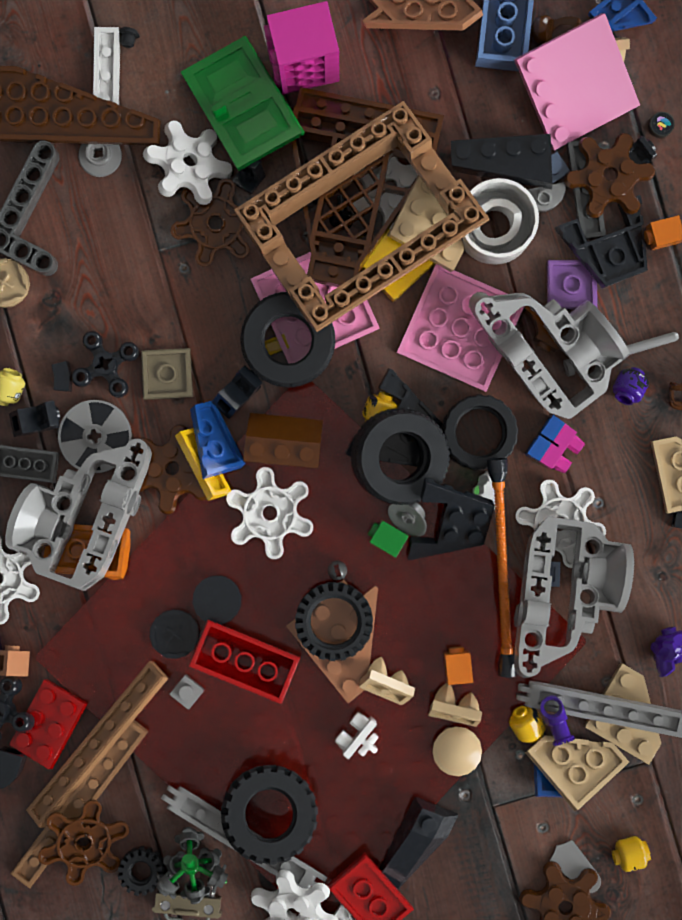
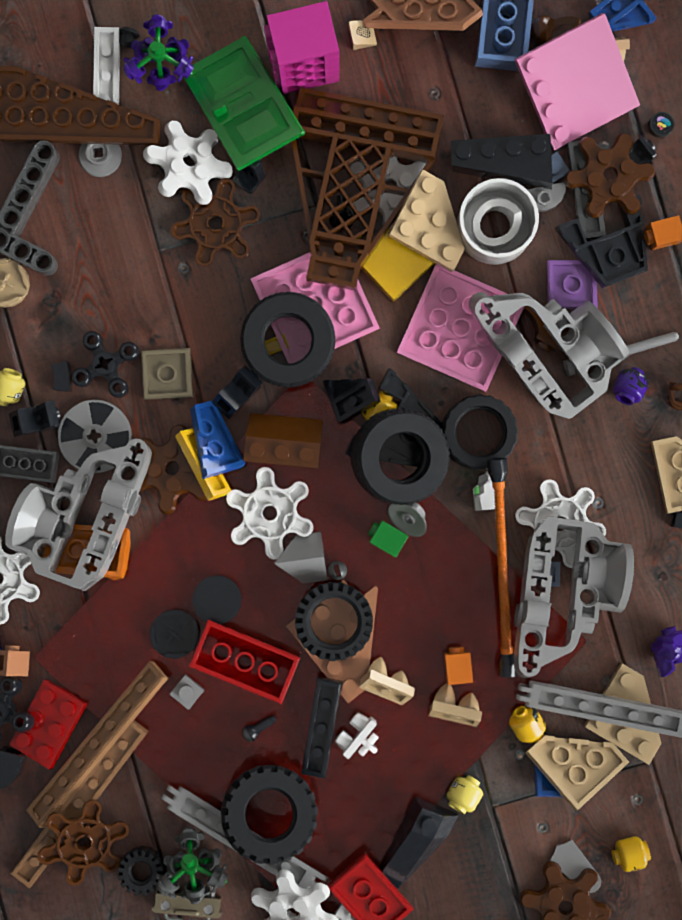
(150, 50): none -> dark purple plant
(251, 732): none -> black piece
(304, 558): none -> light grey slope
(321, 727): none -> black tile
(334, 166): medium nougat slope -> none
(351, 397): none -> black wing
(360, 35): none -> tan slope
(457, 751): tan dish -> none
(461, 525): black wing -> none
(464, 794): none -> light yellow head
(549, 454): hips -> none
(557, 722): dark purple connector -> none

